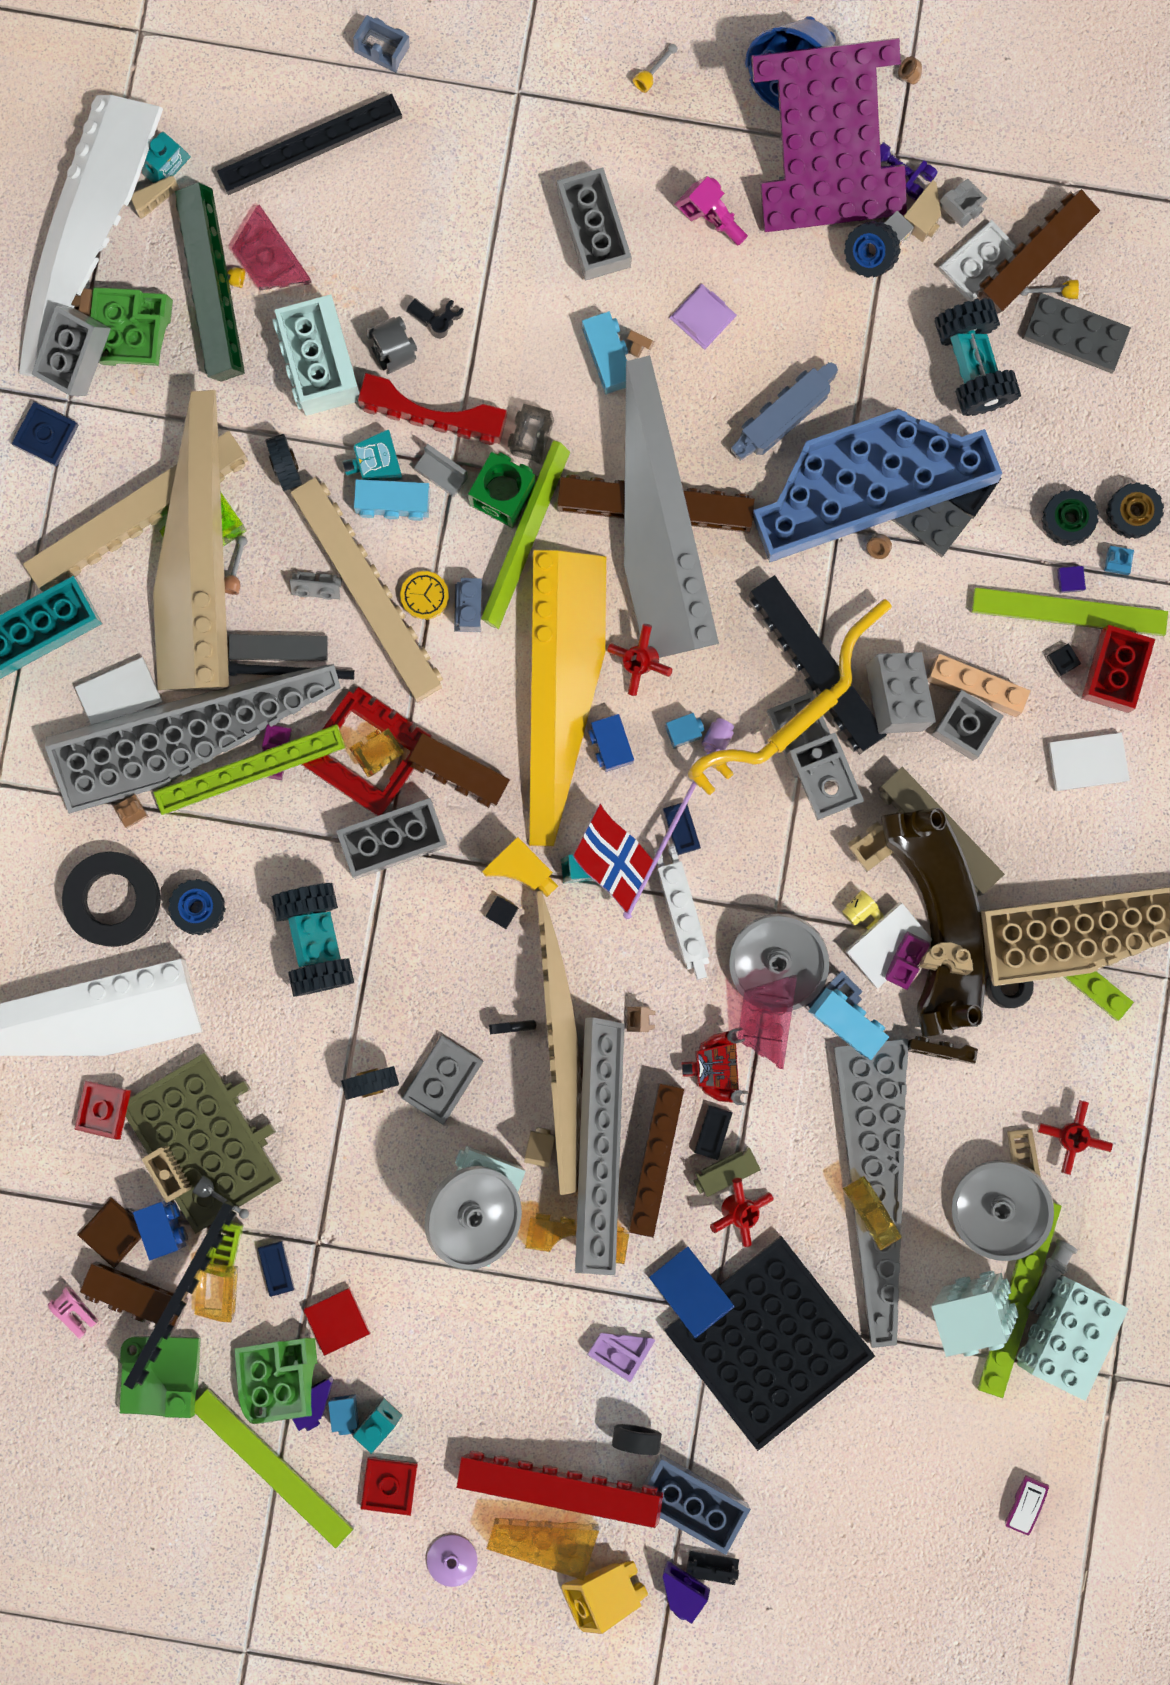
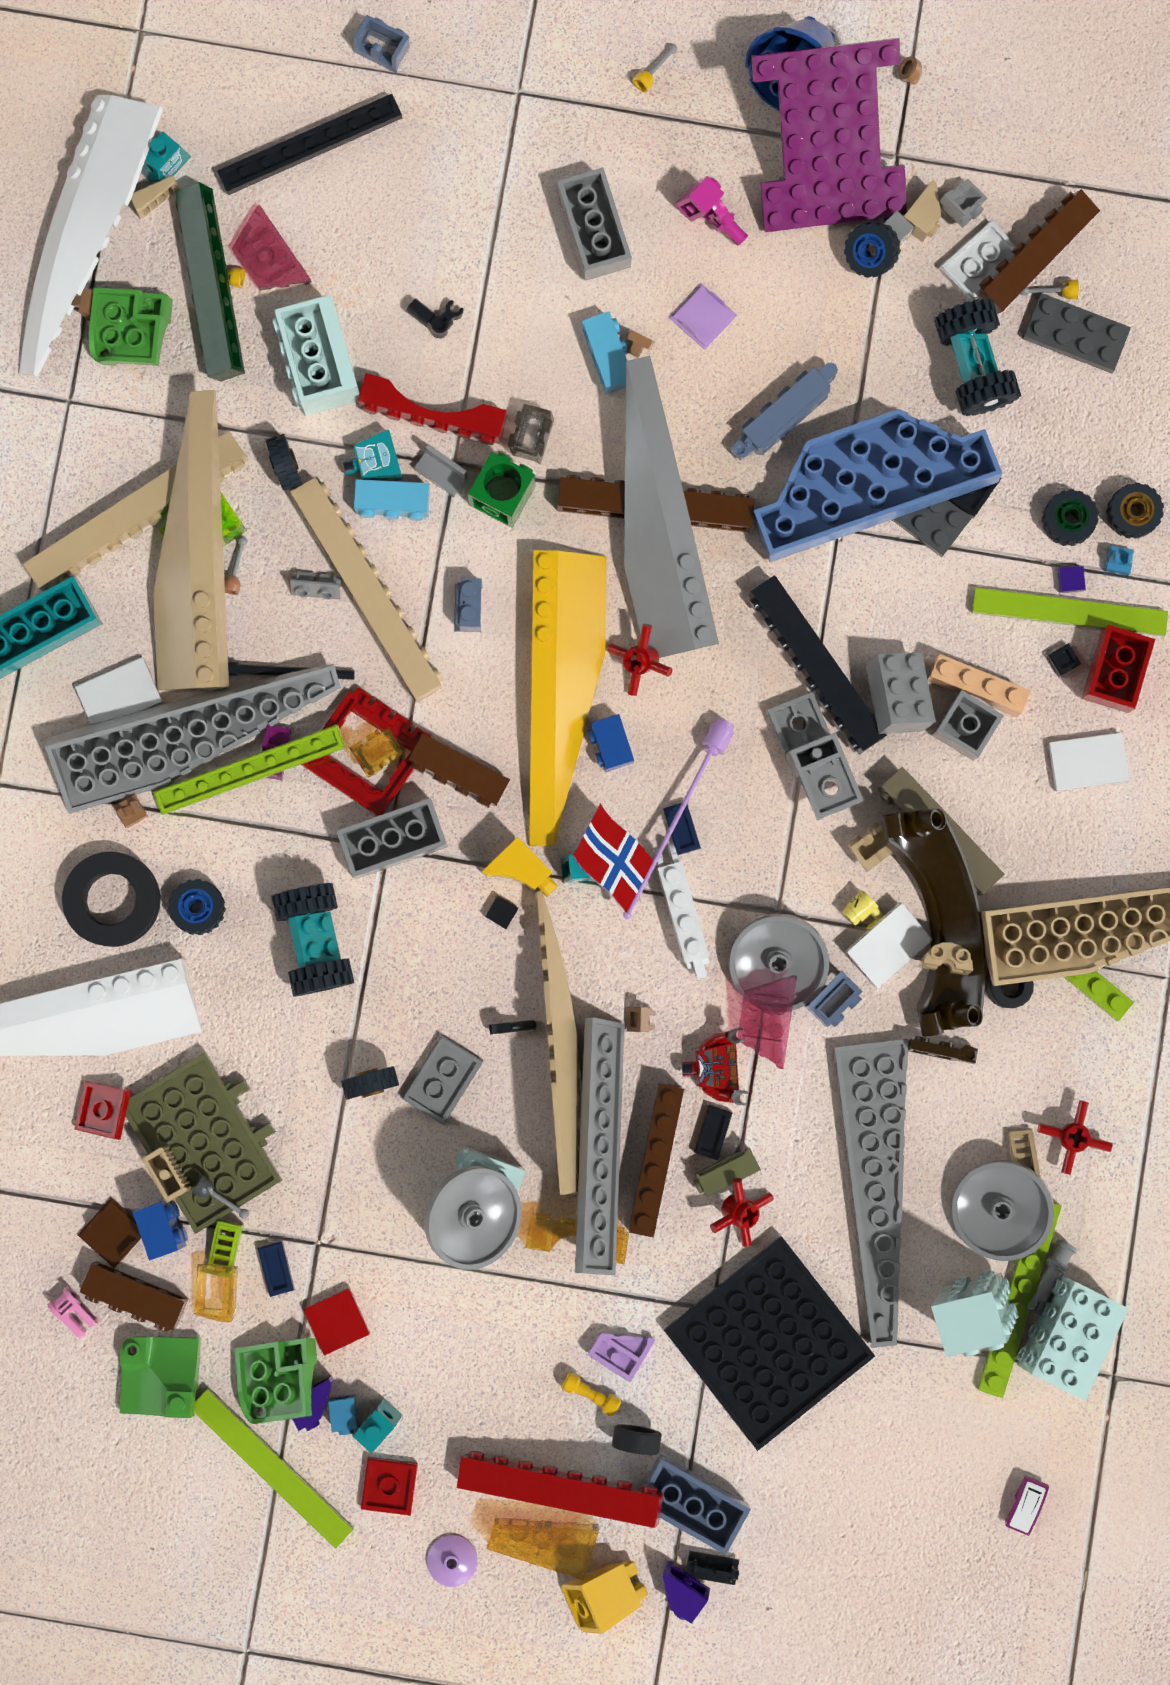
(45, 434): dark blue tile -> none
(70, 351): light grey brick -> none
(176, 1304): black plate -> none
(278, 647): dark grey tile -> none
(392, 345): dark grey brick -> none
(424, 595): yellow tile -> none
(525, 534): lime tile -> none
(539, 1147): tan slope -> none
(608, 1404): none -> yellow piece
(684, 730): dark azure brick -> none
(691, 1292): blue tile -> none
(800, 721): yellow piece -> none
(849, 1022): medium azure brick -> none
(872, 1213): clear yellow brick -> none
(879, 546): medium nougat tile -> none
(906, 960): magenta slope -> none
(925, 170): dark purple bar -> none

